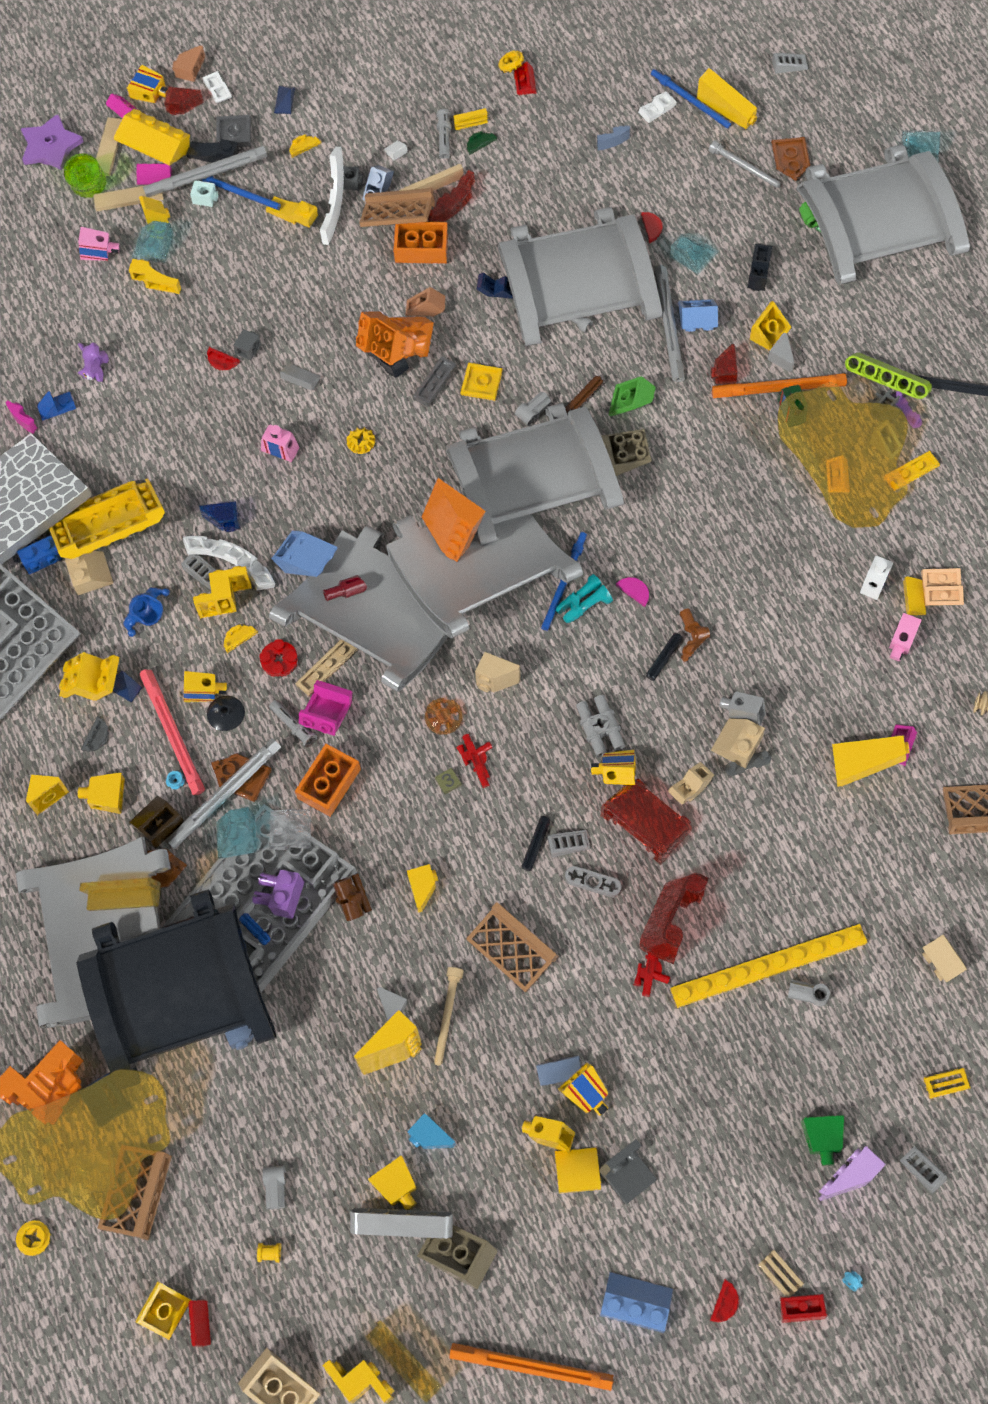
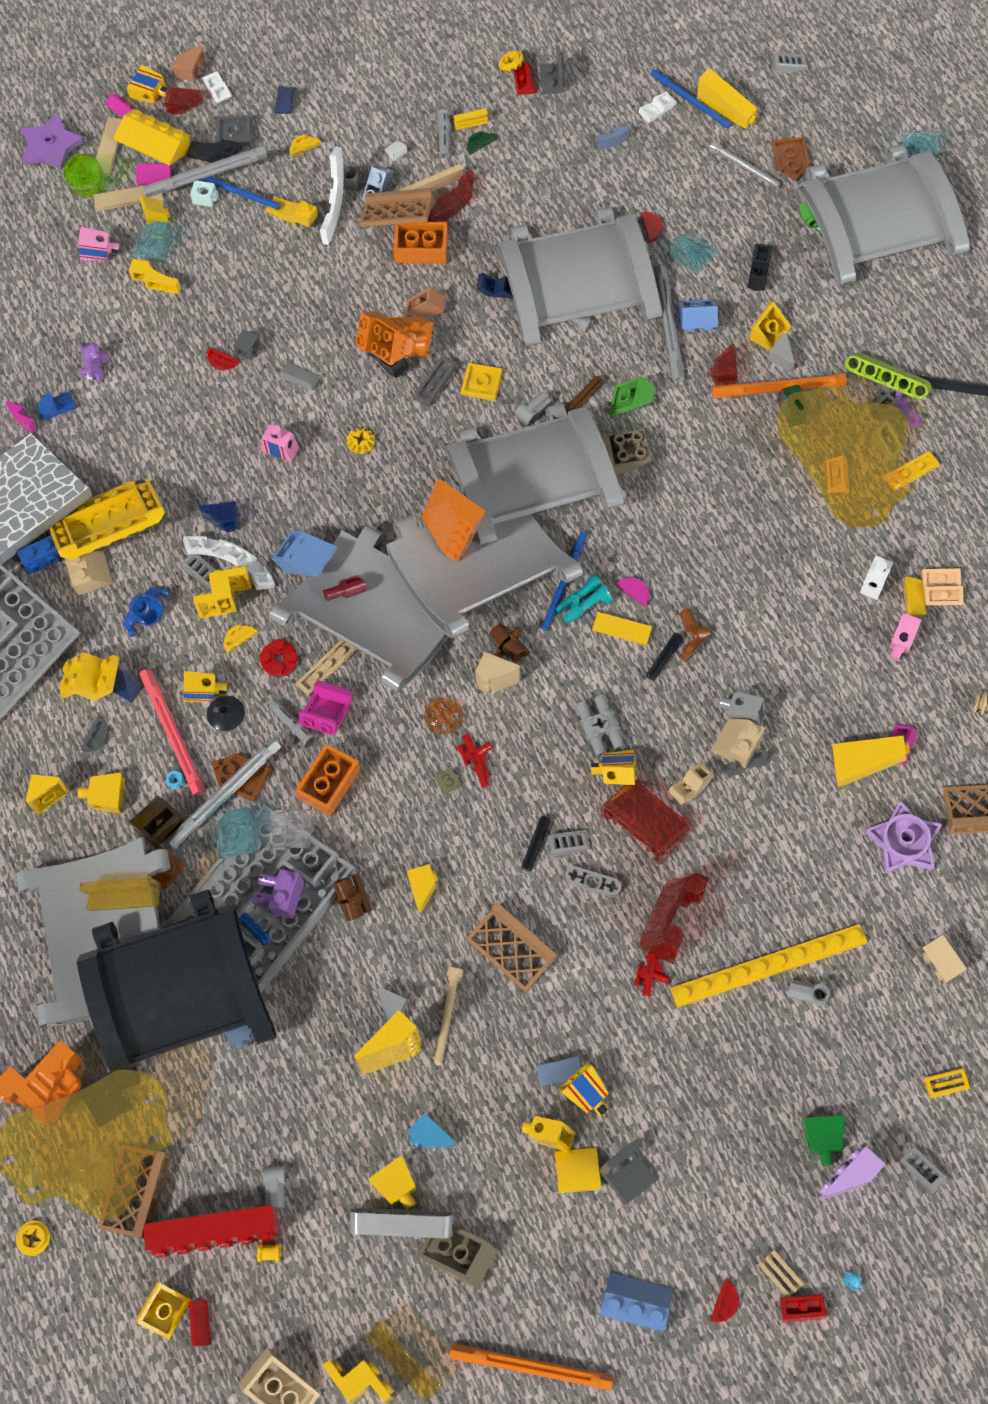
(211, 1230): none -> red brick
(508, 642): none -> reddish brown pin
(552, 75): none -> dark grey bracket
(622, 628): none -> yellow tile
(896, 850): none -> lavender plate

